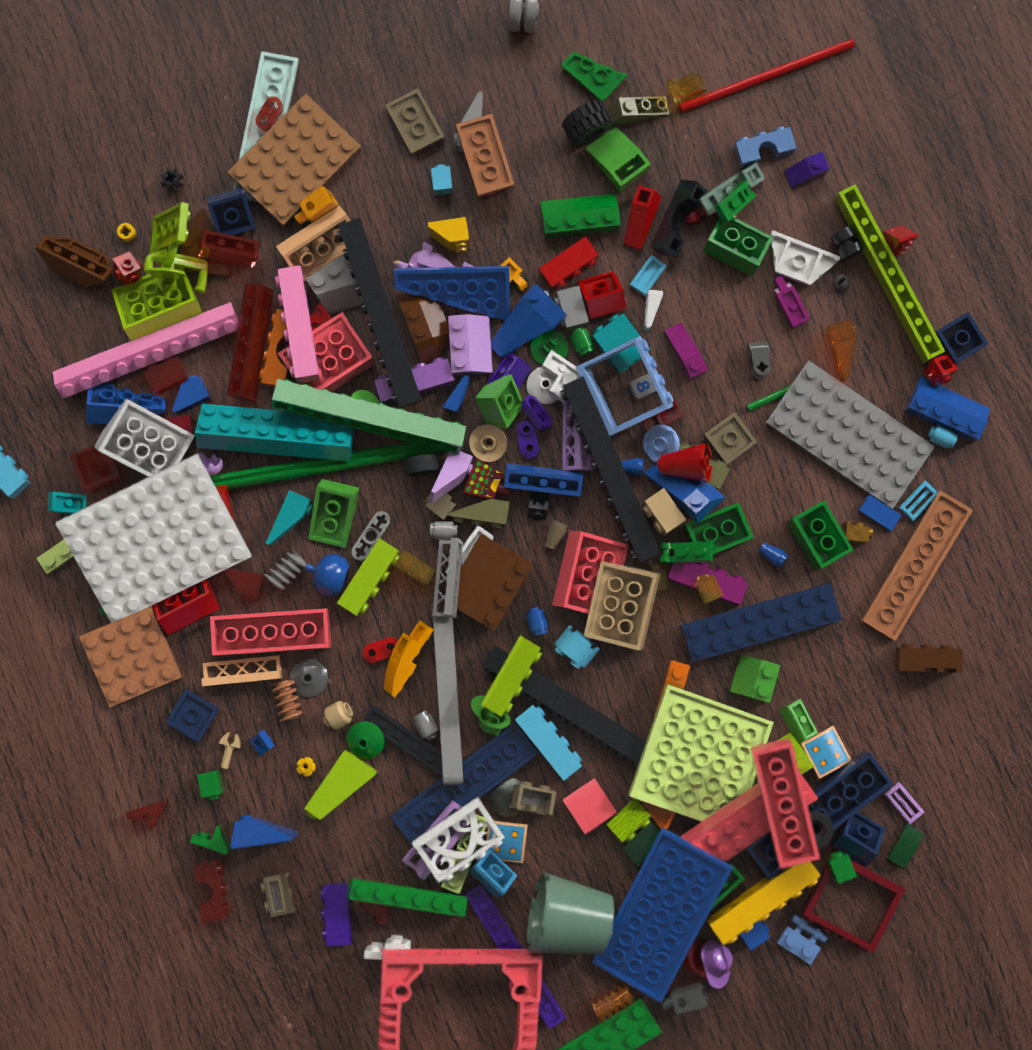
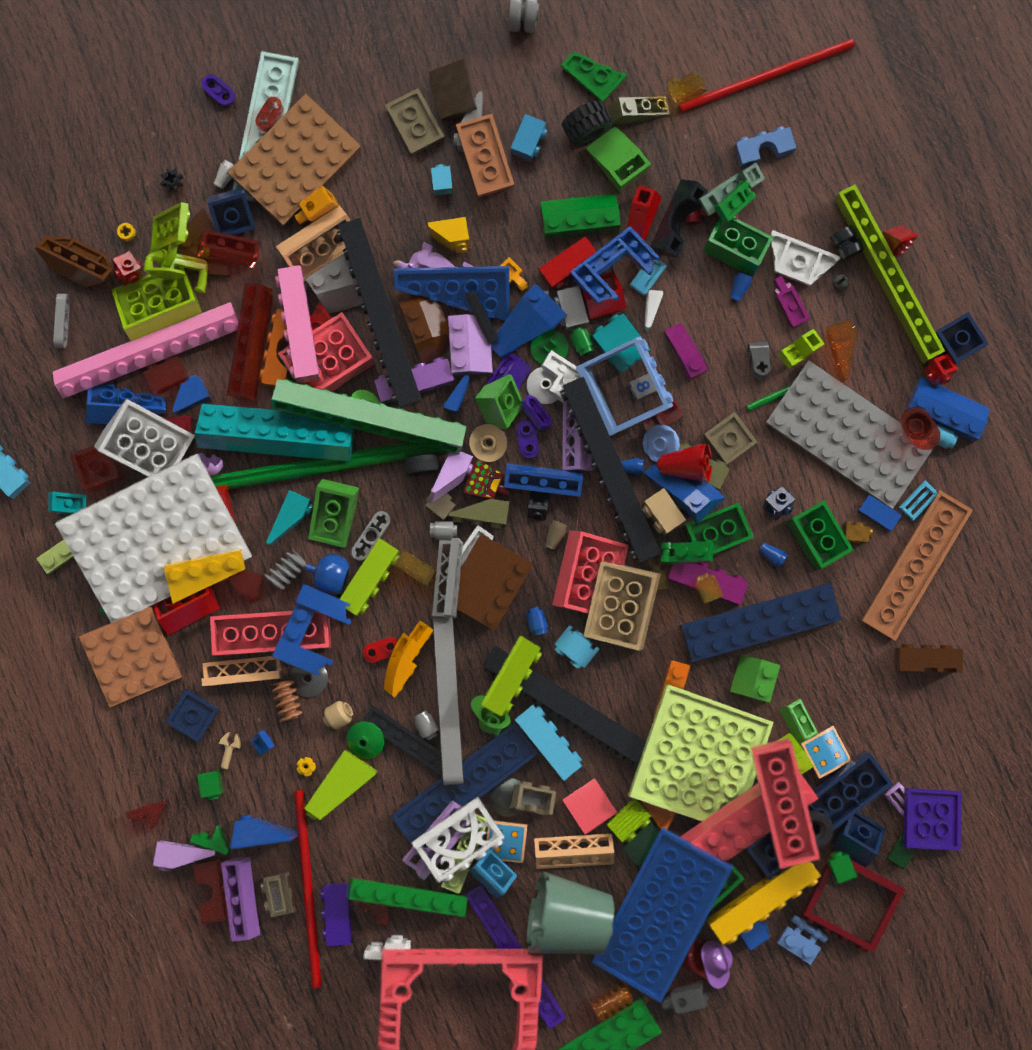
(61, 320): none -> light grey beam
(174, 854): none -> lavender slope
(199, 573): none -> yellow wing
(219, 91): none -> dark purple plate
(222, 177): none -> white cone
(240, 899): none -> medium lavender brick
(307, 603): none -> blue wedge
(307, 889): none -> red piece
(452, 90): none -> dark brown tile
(481, 316): none -> black axle
(528, 138): none -> dark azure brick
(574, 855): none -> light nougat fence
(626, 243): none -> blue wedge
(740, 286): none -> blue cone
(779, 503): none -> dark blue brick
(801, 349): none -> lime brick
(807, 170): dark purple slope -> none
(920, 428): none -> clear red piece
(932, 819): none -> dark purple plate

